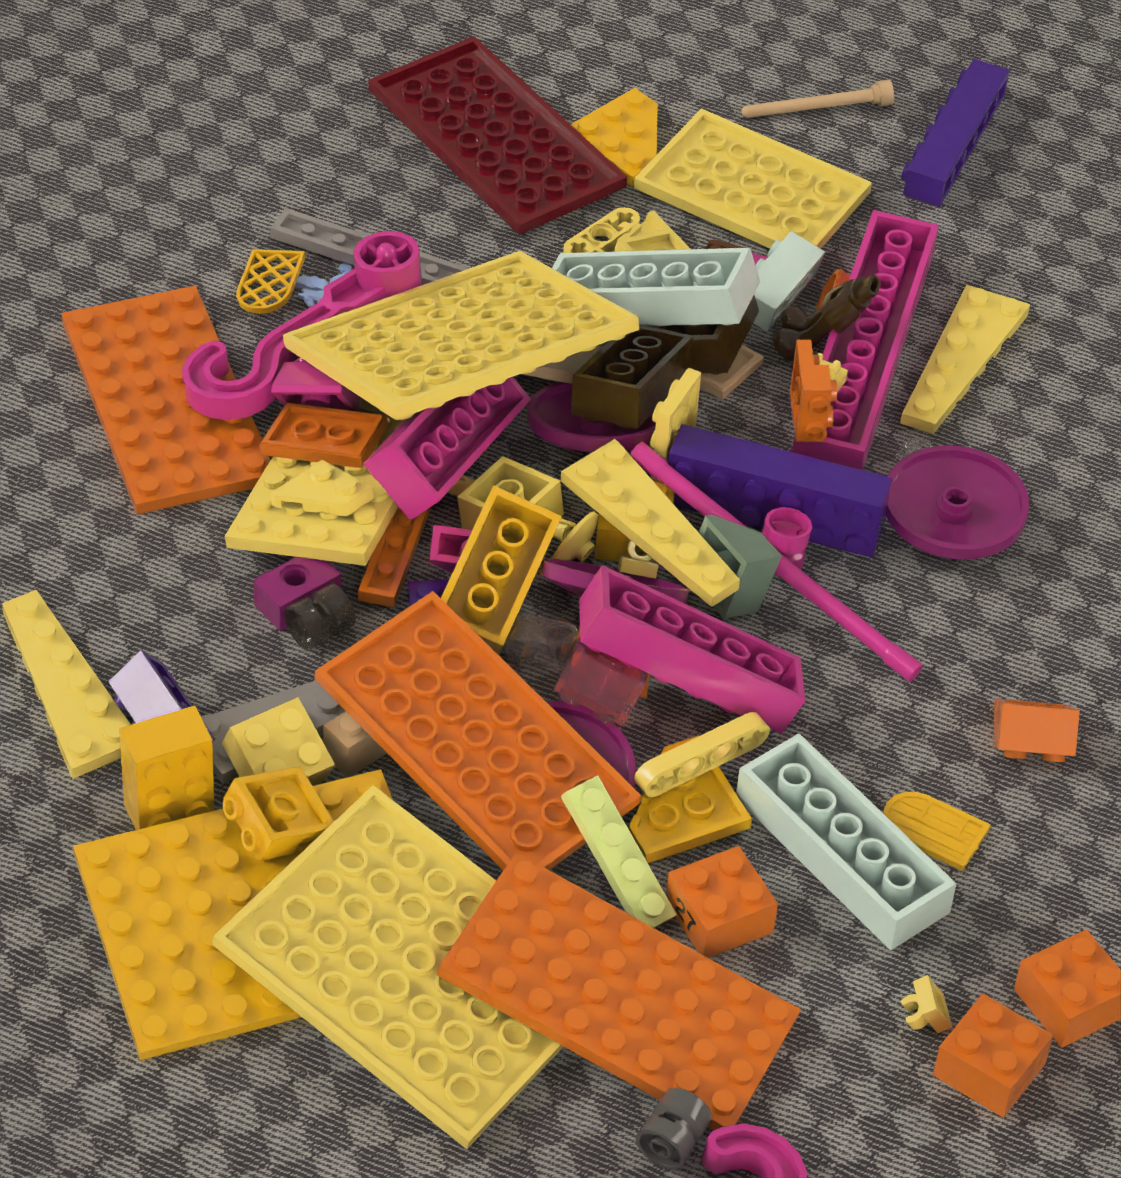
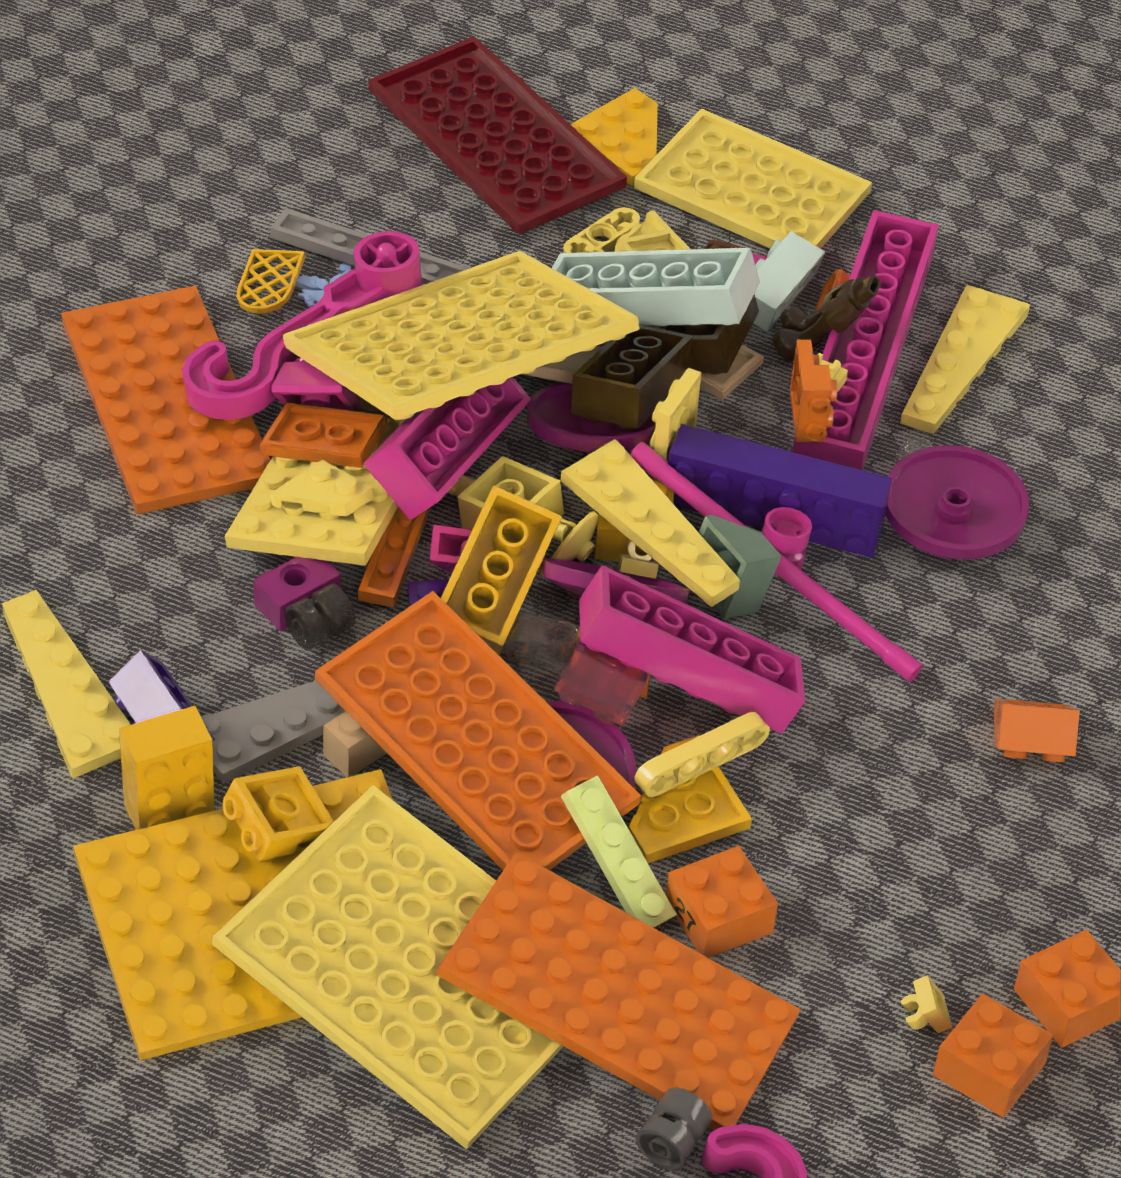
(278, 741): light yellow brick -> none
(845, 841): light aqua brick -> none
(880, 93): tan piece -> none
(937, 827): yellow window -> none
(955, 132): dark purple brick -> none

